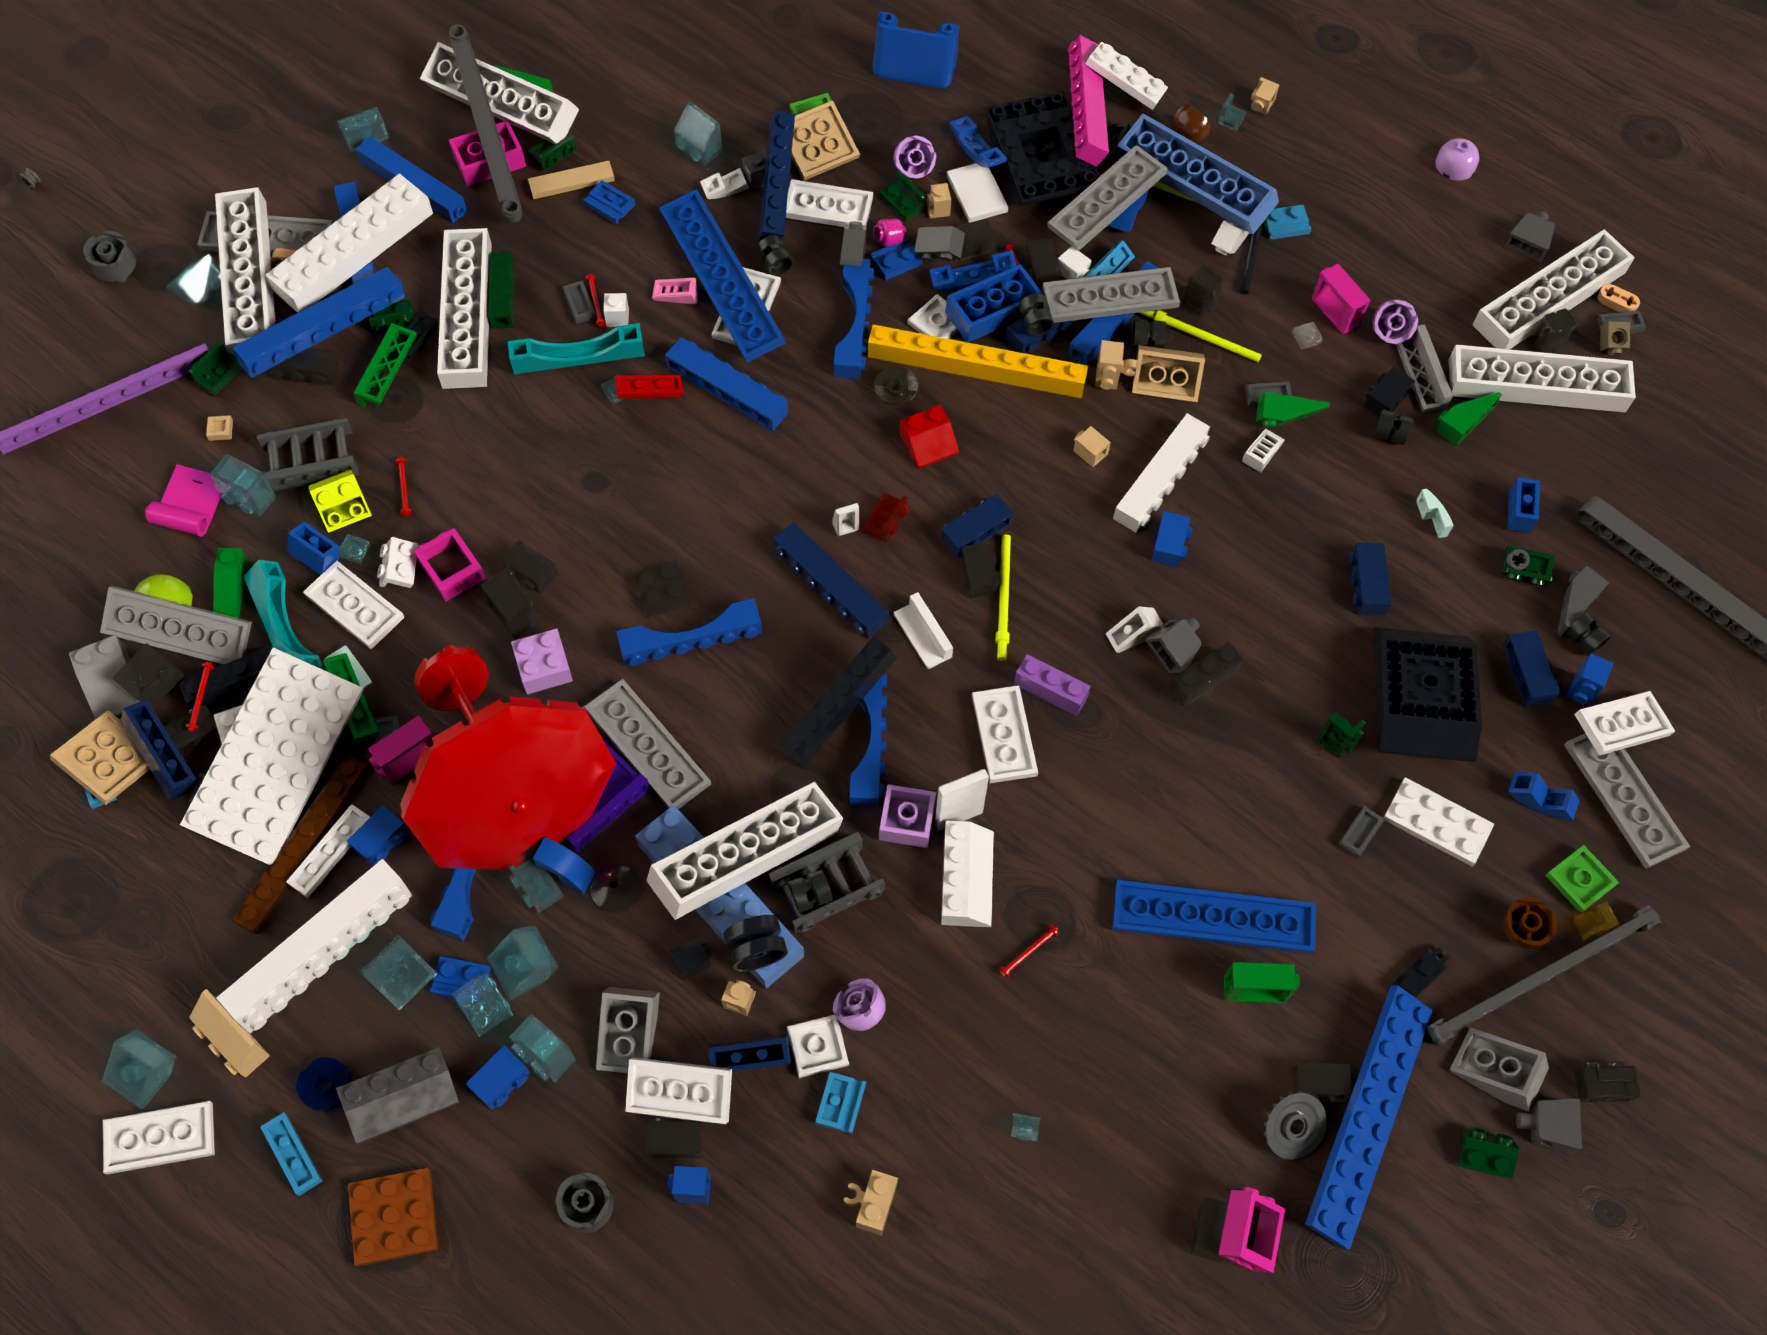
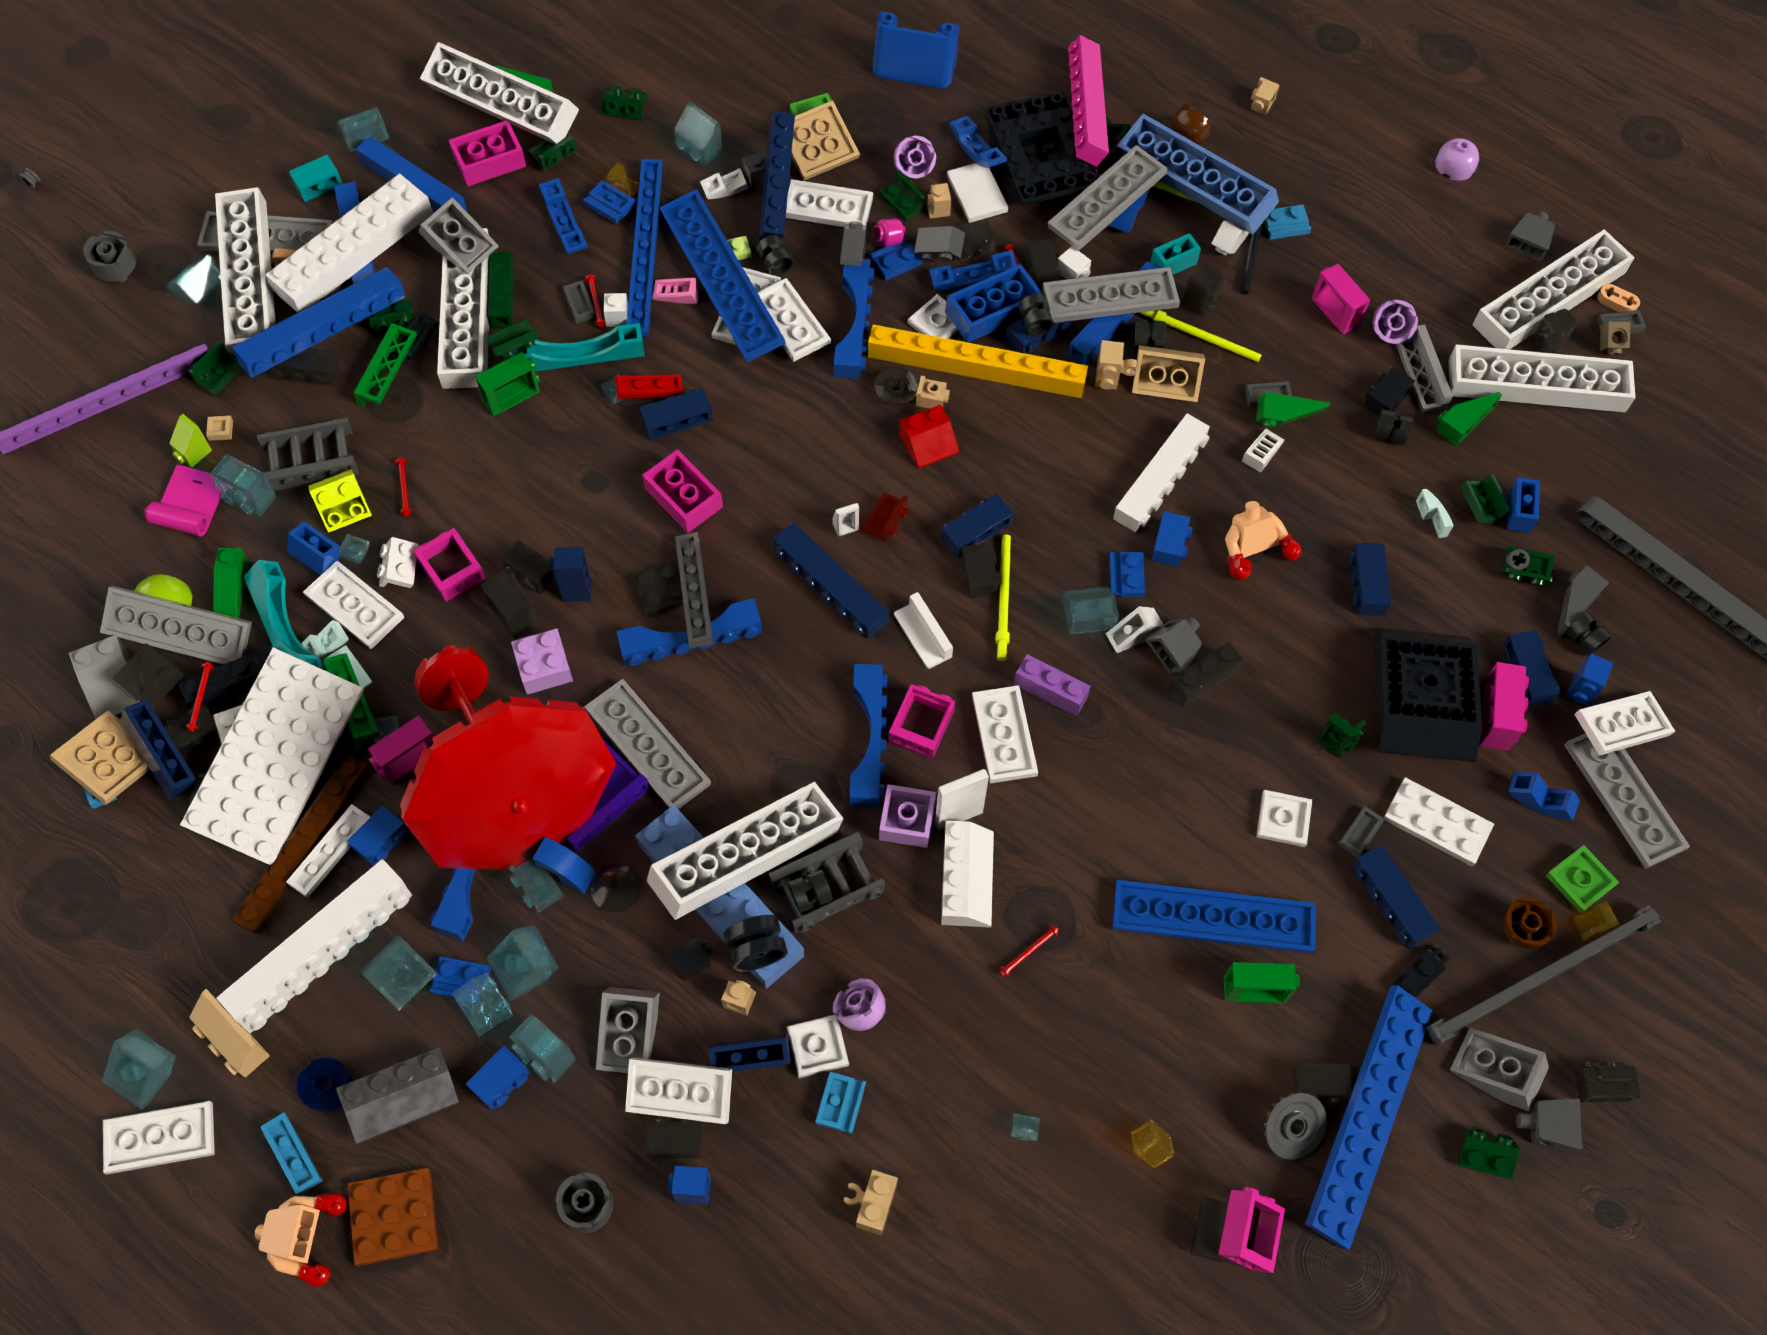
(188, 442): none -> lime slope
(290, 1234): none -> light nougat torso
(315, 178): none -> teal brick
(327, 641): none -> light aqua slope
(457, 236): none -> light grey slope
(485, 123): dark grey piece -> none
(513, 337): none -> dark green bracket
(513, 393): none -> green window
(562, 216): none -> blue slope
(570, 179): tan tile -> none
(571, 574): none -> dark blue brick
(618, 179): none -> clear yellow panel
(624, 102): none -> dark green bracket
(645, 244): none -> blue plate
(676, 413): none -> dark blue brick
(682, 491): none -> dark pink brick
(694, 590): none -> dark grey plate
(727, 384): blue brick -> none
(740, 247): none -> yellowish green plate
(794, 319): none -> white tile
(838, 701): black brick -> none
(913, 741): none -> dark pink window
(931, 393): none -> tan brick
(1090, 609): none -> clear light blue slope
(1091, 446): tan brick -> none
(1113, 262): dark azure plate -> none
(1126, 75): white plate -> none
(1127, 574): none -> blue plate
(1152, 1144): none -> clear yellow panel
(1177, 254): none -> teal brick
(1230, 115): clear light blue panel -> none
(1253, 533): none -> light nougat torso
(1284, 818): none -> white tile
(1307, 335): clear plate -> none
(1395, 897): none -> dark blue brick
(1486, 499): none -> dark green bracket
(1504, 706): none -> dark pink brick

